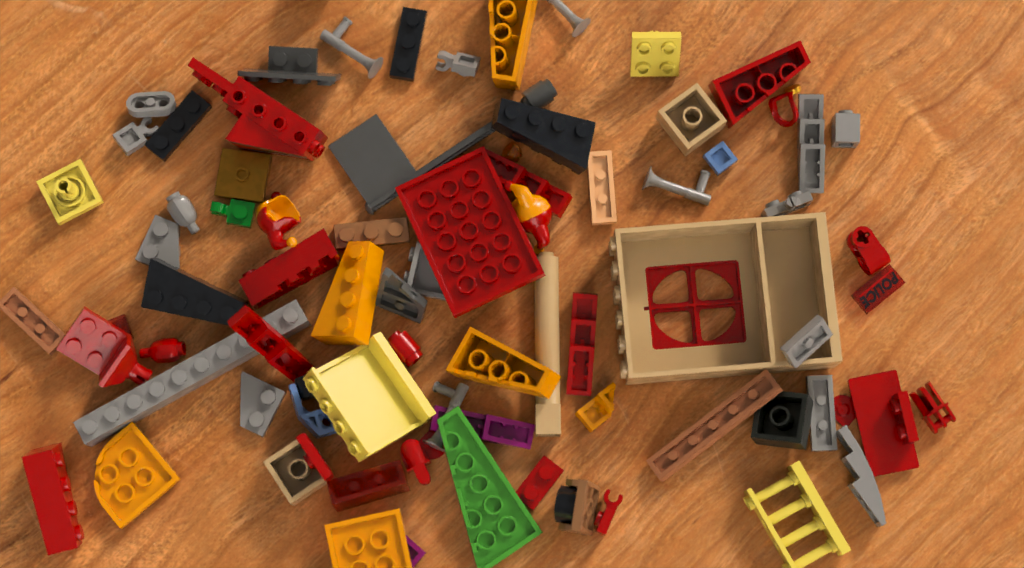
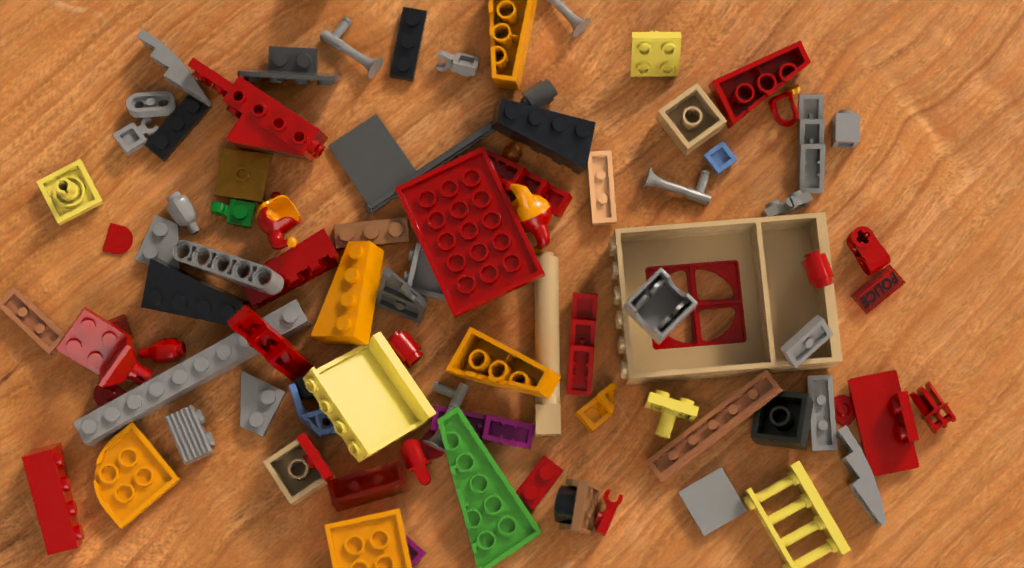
(104, 395): none -> red piece
(118, 239): none -> red piece
(176, 71): none -> light grey slope
(190, 434): none -> light grey brick
(236, 271): none -> light grey beam
(659, 306): none -> light grey piece
(670, 410): none -> light yellow plate
(712, 501): none -> light grey tile
(817, 269): none -> red brick

